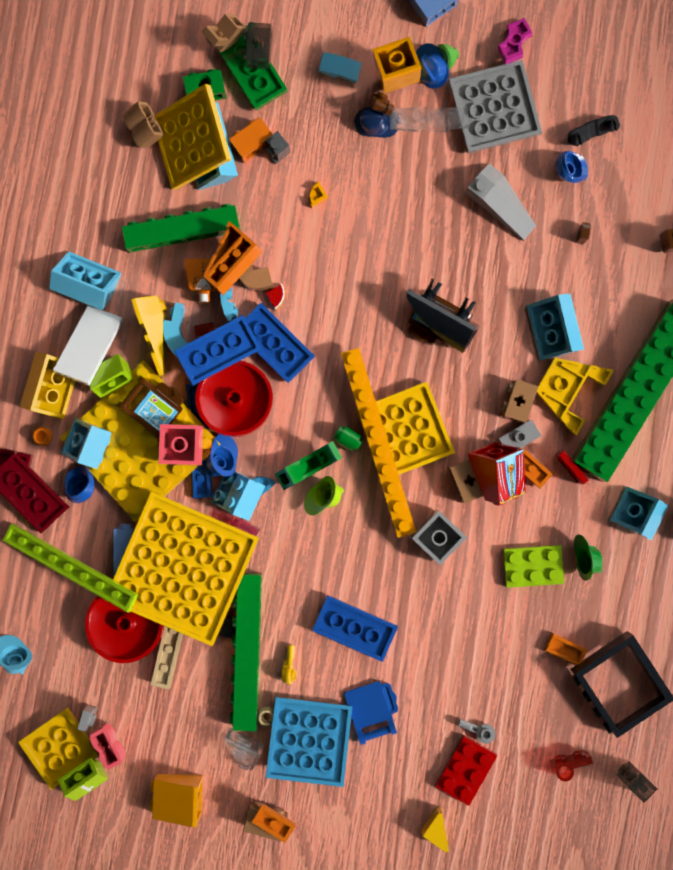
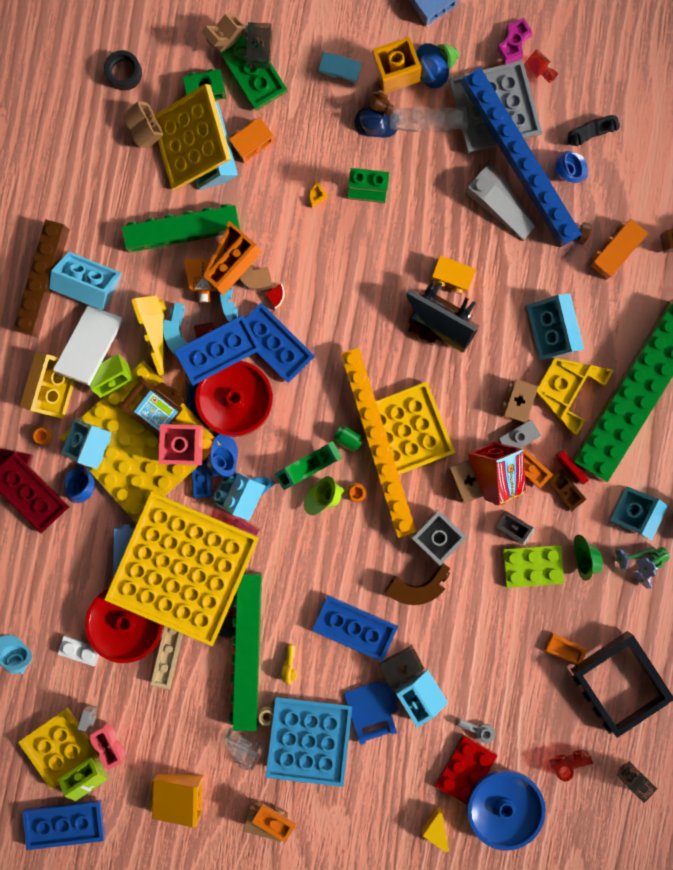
(37, 290): none -> reddish brown brick
(63, 825): none -> blue plate
(70, 567): lime tile -> none
(78, 650): none -> white plate
(116, 57): none -> black tyre
(277, 147): dark grey brick -> none
(356, 492): none -> orange plate
(368, 185): none -> green panel
(409, 659): none -> clear smoke brick
(418, 594): none -> reddish brown arch
(421, 698): none -> medium azure slope
(453, 275): none -> light orange brick
(506, 810): none -> blue dish
(515, 528): none -> light grey slope
(520, 157): none -> blue brick
(538, 65): none -> clear red plate
(566, 490): none -> reddish brown slope
(618, 248): none -> orange brick
(646, 566): none -> plant

